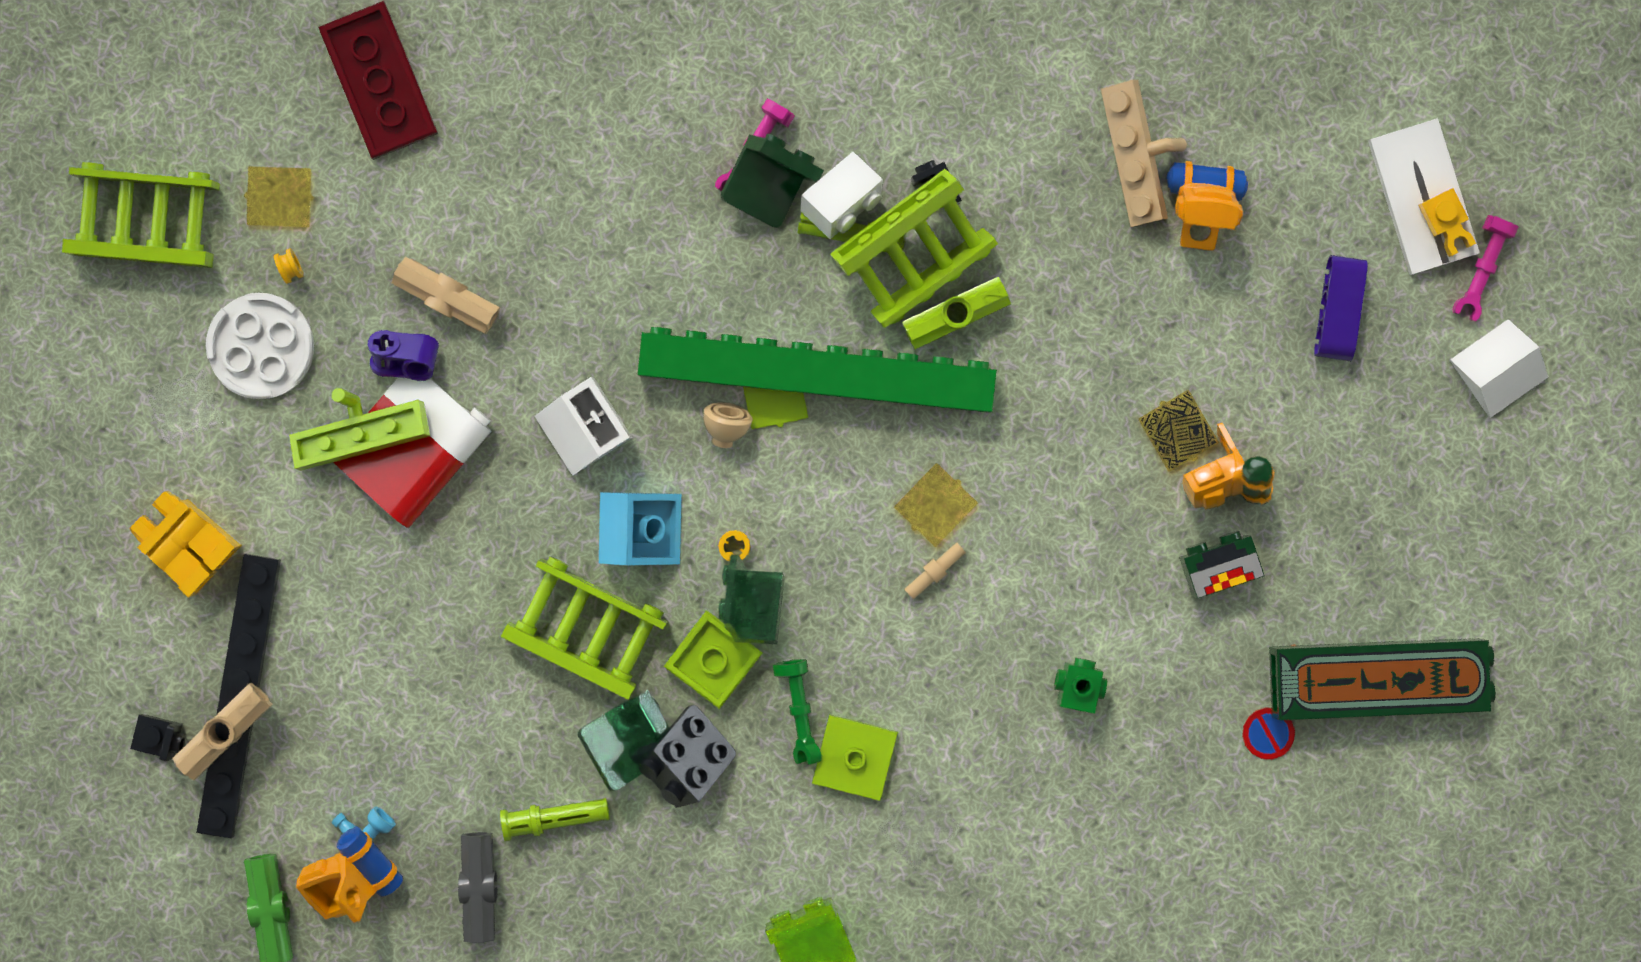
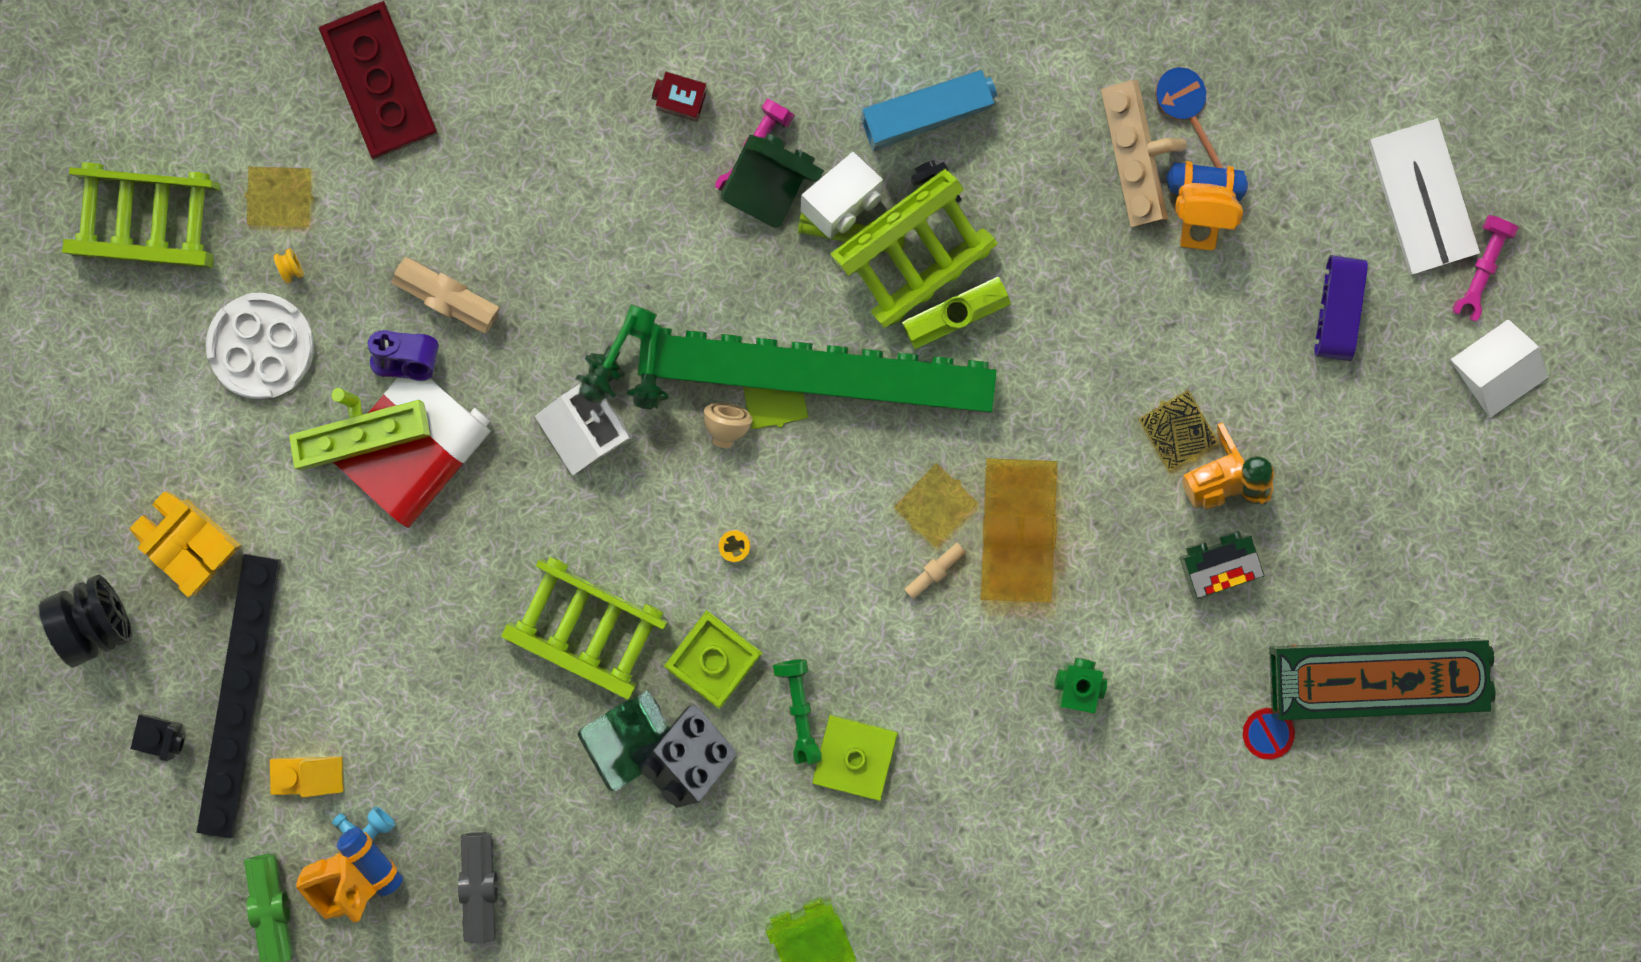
(85, 621): none -> black wheel
(207, 746): tan piece -> none
(306, 776): none -> yellow slope
(537, 820): lime pin -> none
(605, 368): none -> plant
(639, 528): medium azure slope -> none
(679, 96): none -> dark red brick
(751, 603): clear green bracket -> none
(927, 109): none -> dark azure slope
(1018, 530): none -> clear yellow plate
(1181, 96): none -> blue piece
(1444, 215): yellow plate -> none

